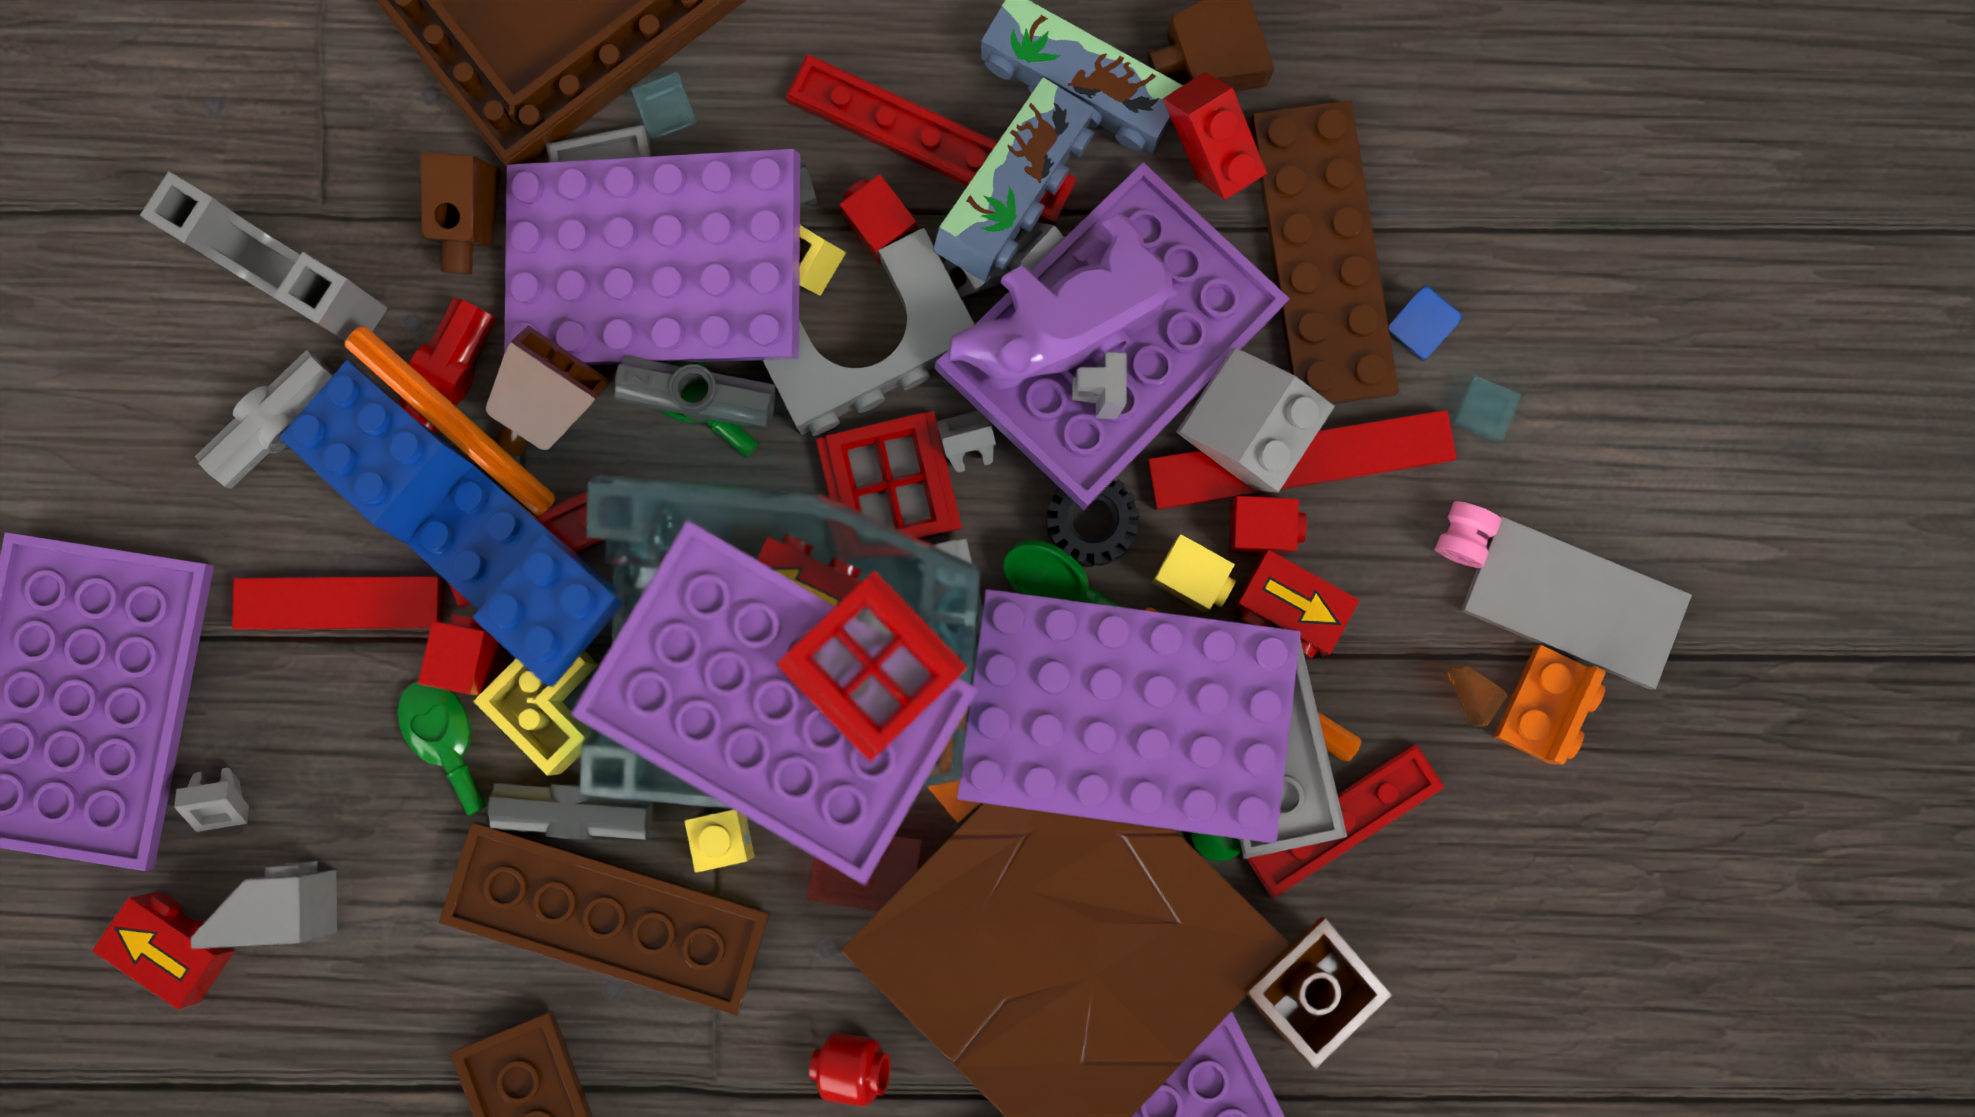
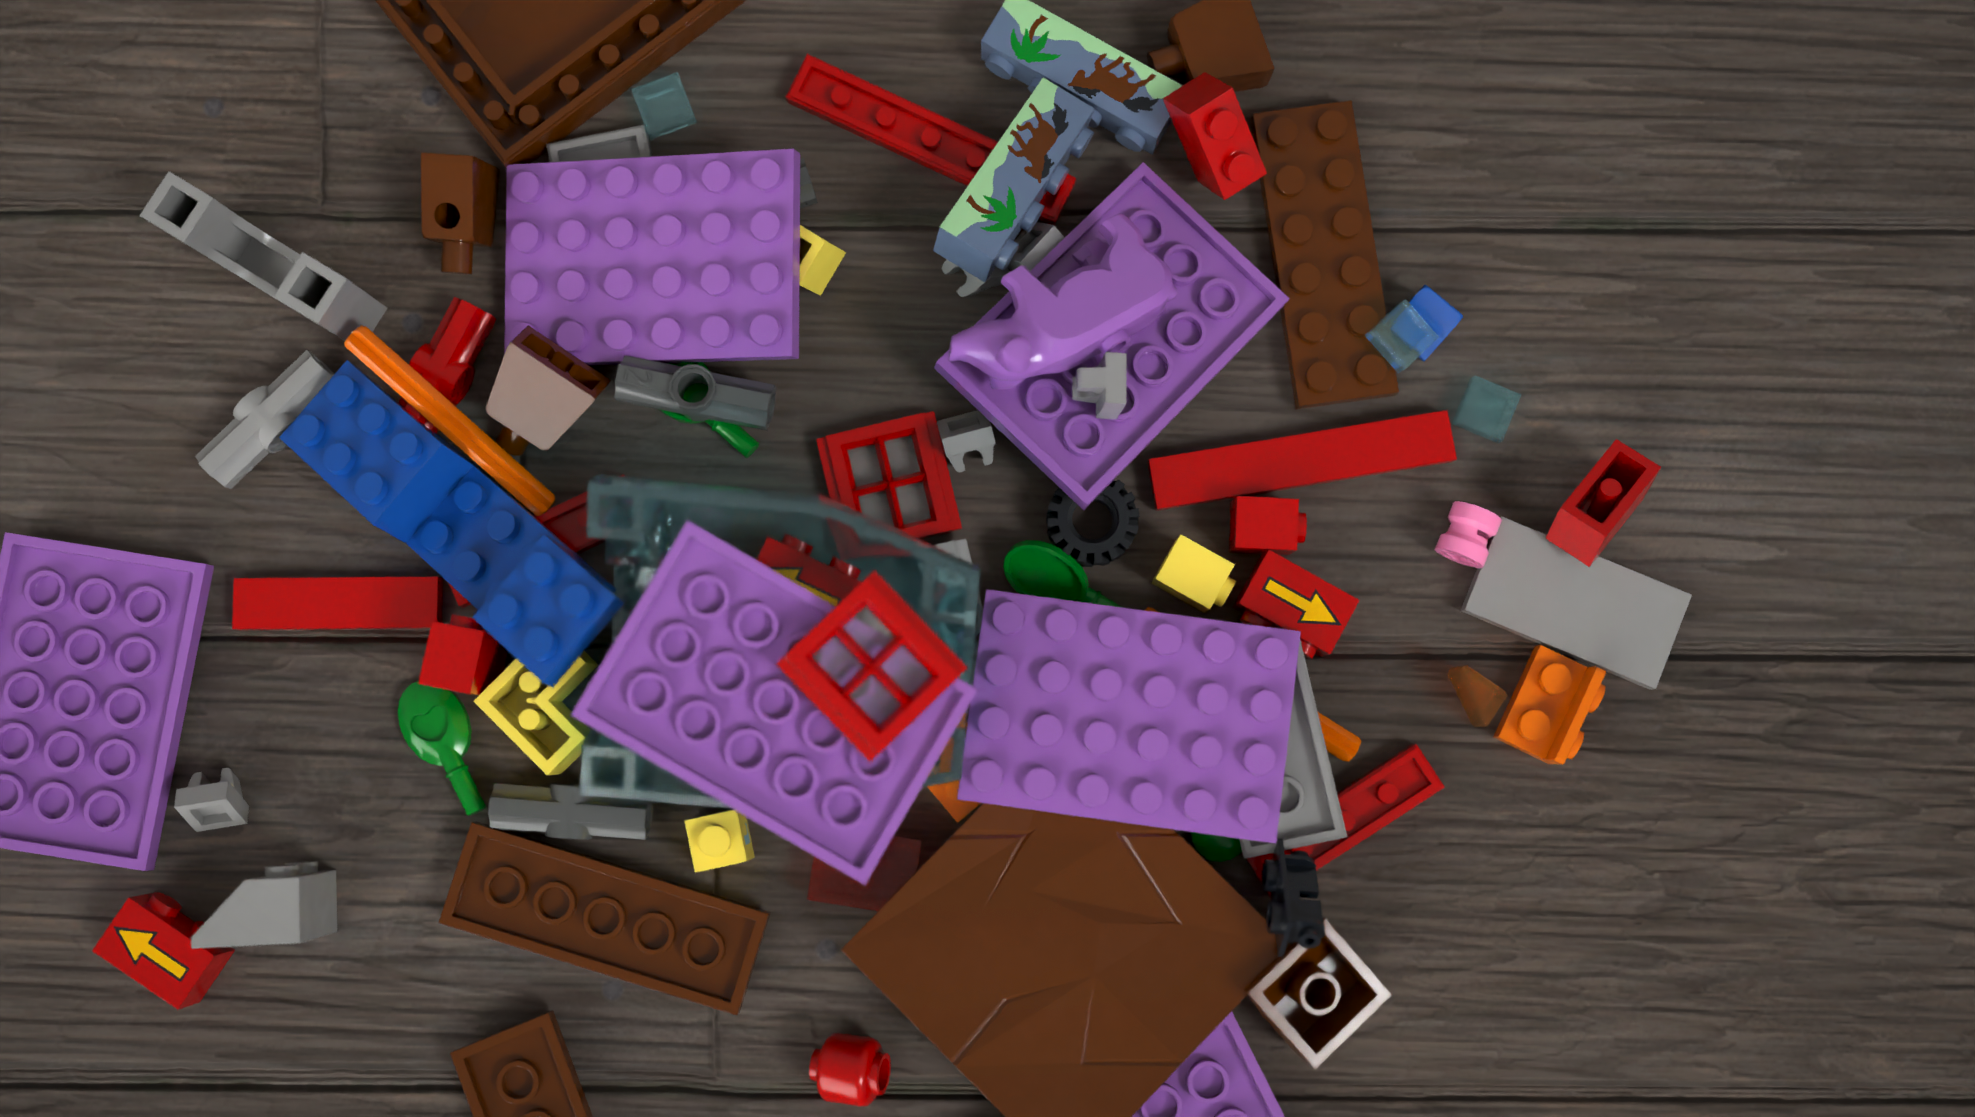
(822, 391): light grey arch -> none
(876, 215): red brick -> none
(1255, 420): light grey slope -> none
(1287, 915): none -> black hinge
(1402, 336): none -> clear light blue tile
(1602, 502): none -> red brick

